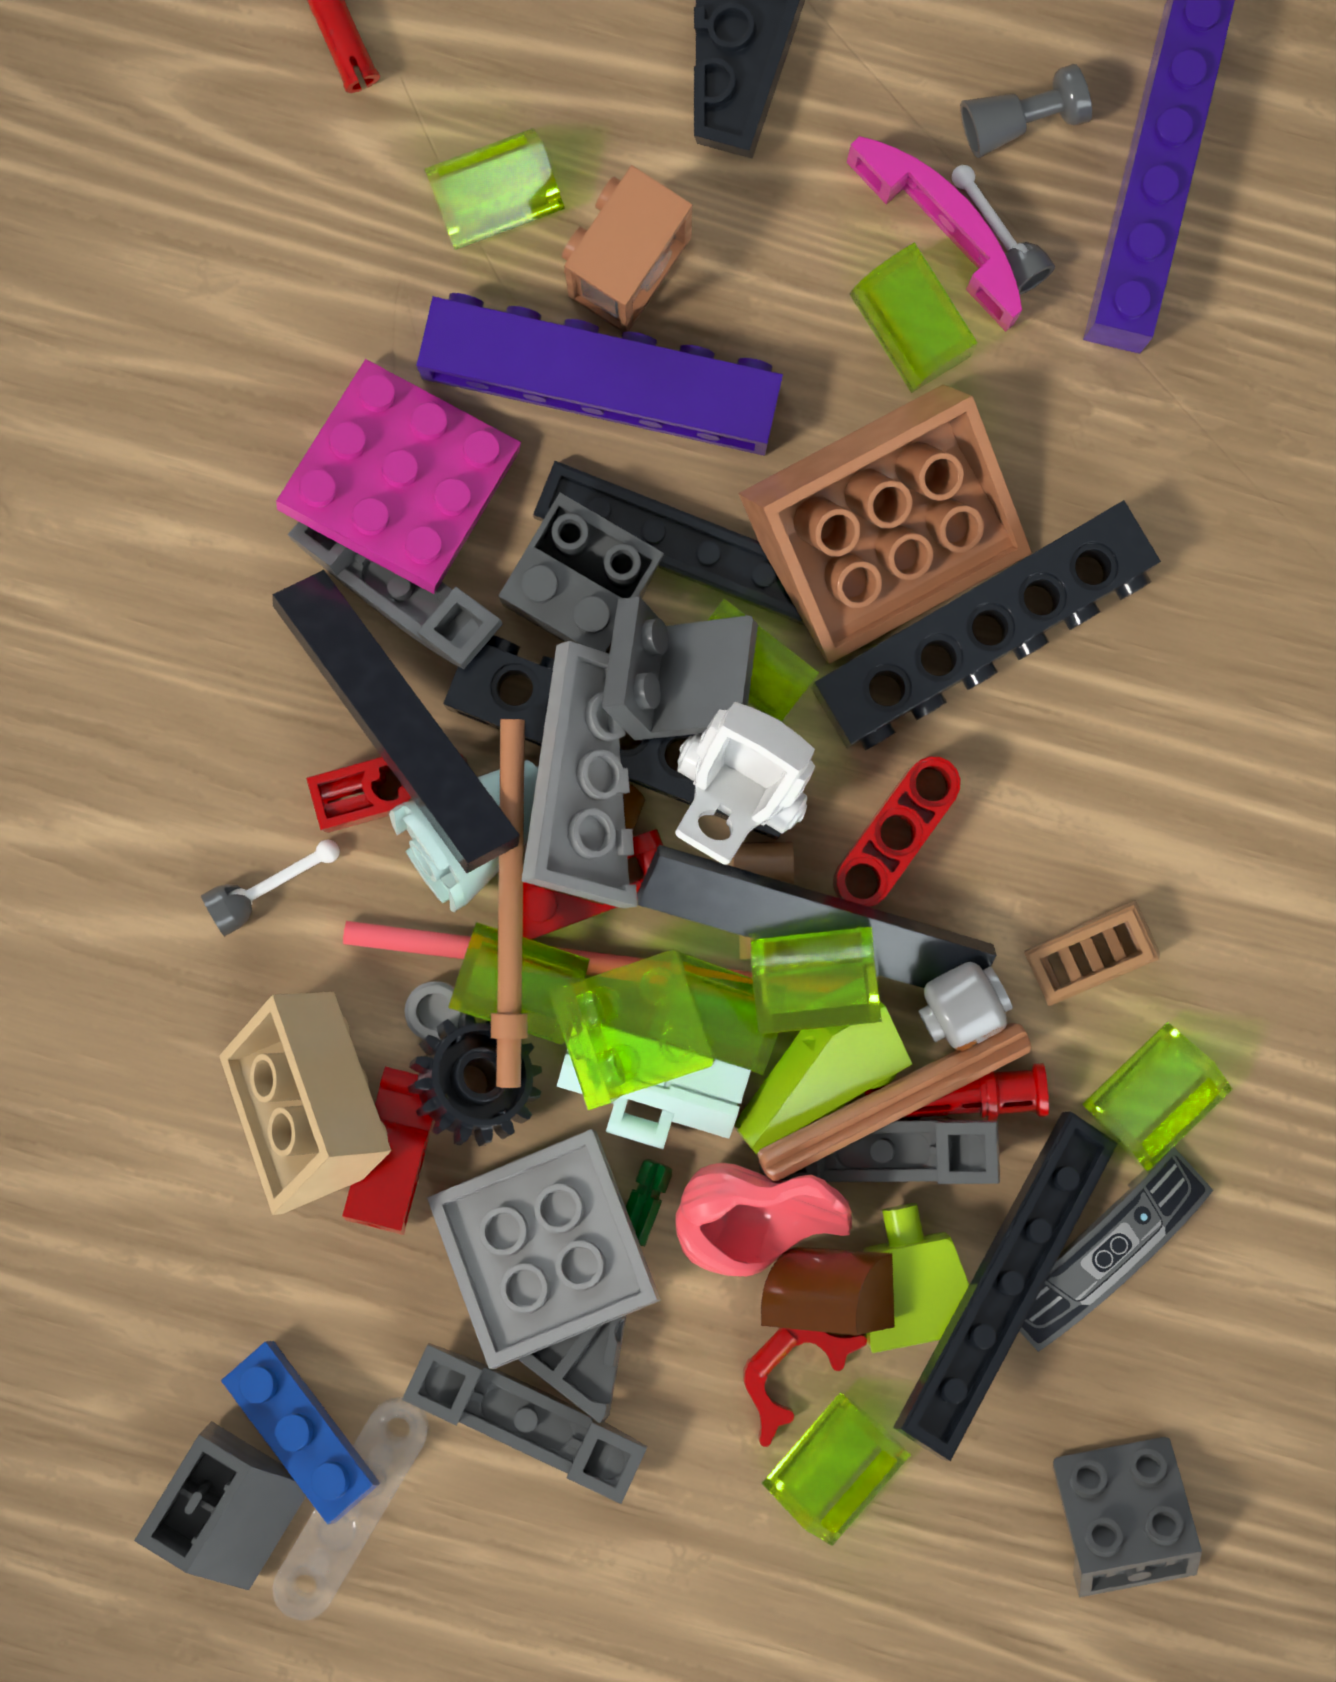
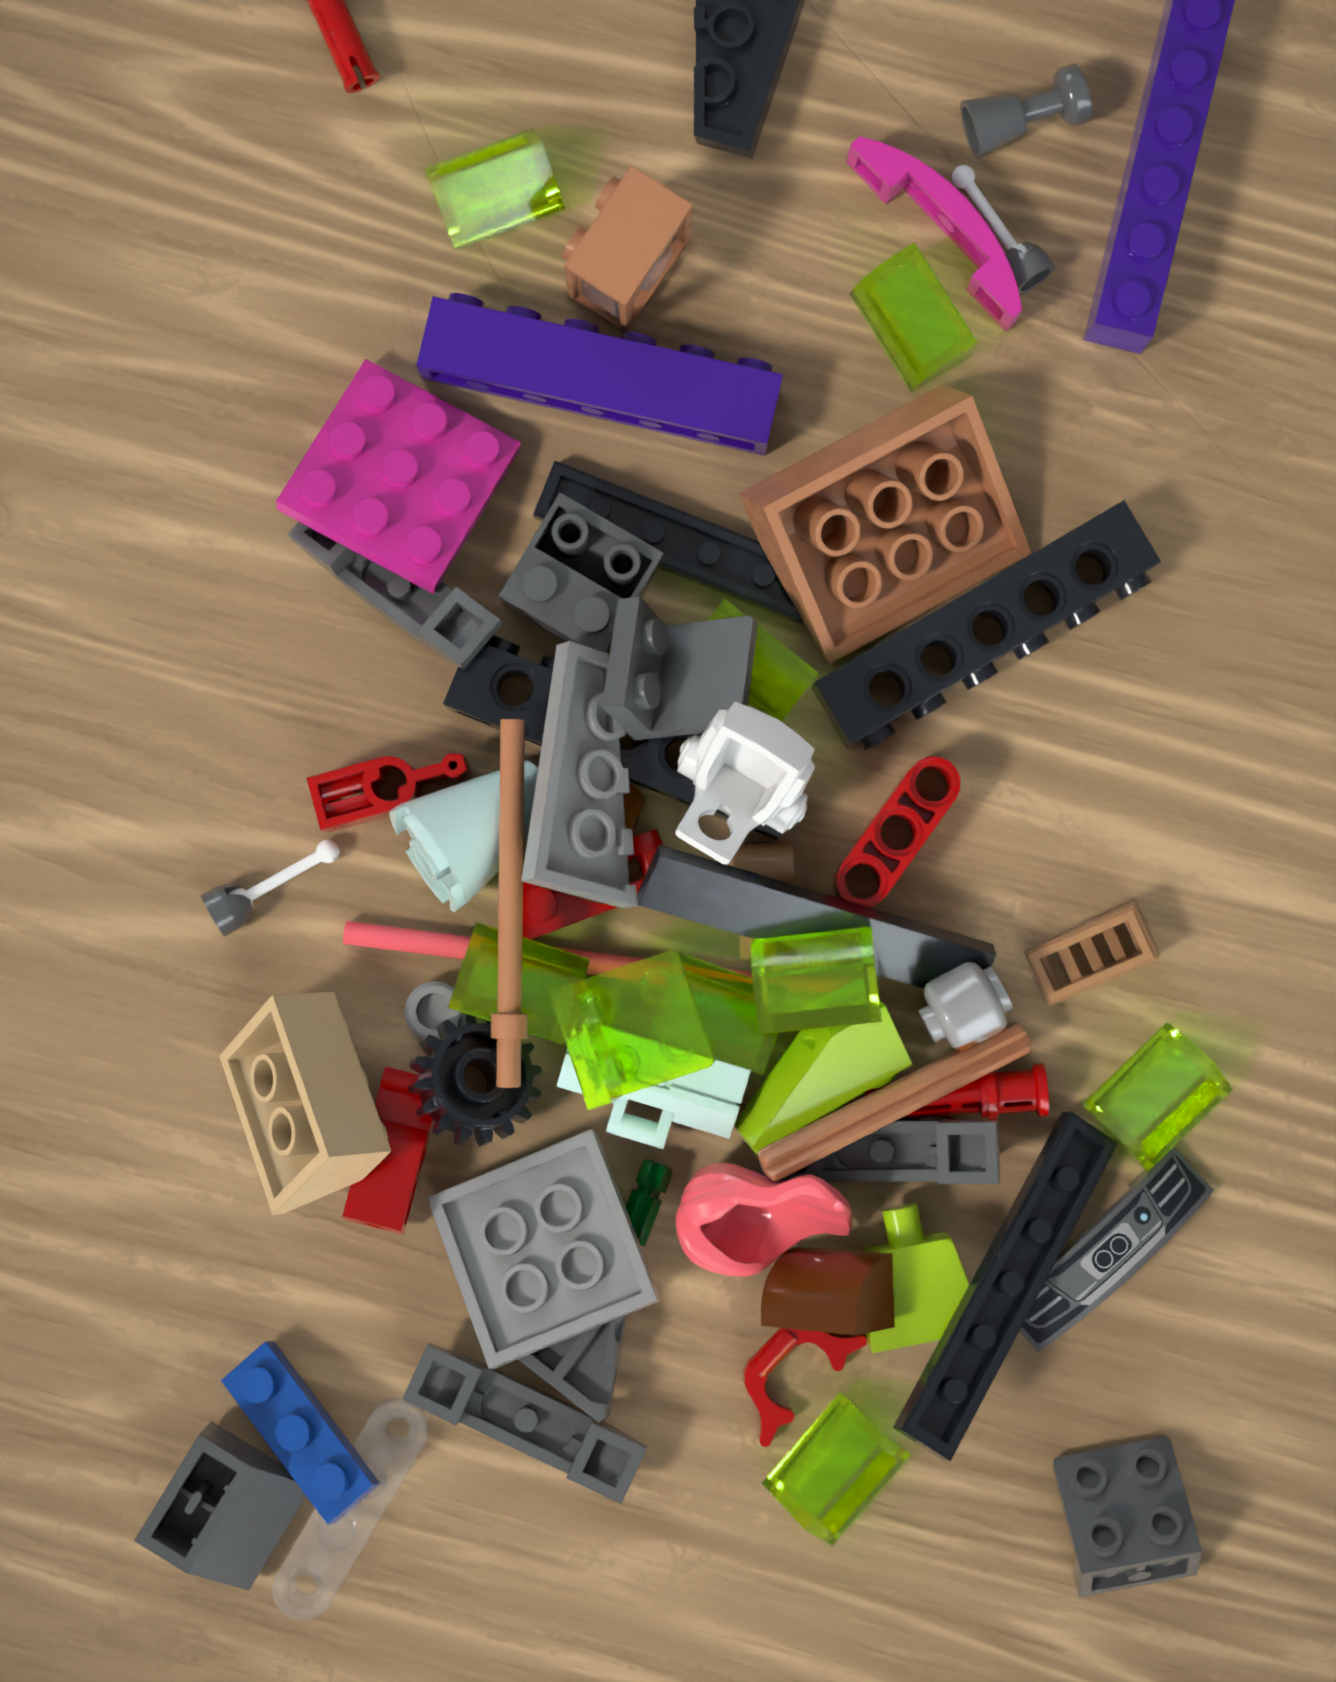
(396, 721): black tile -> none

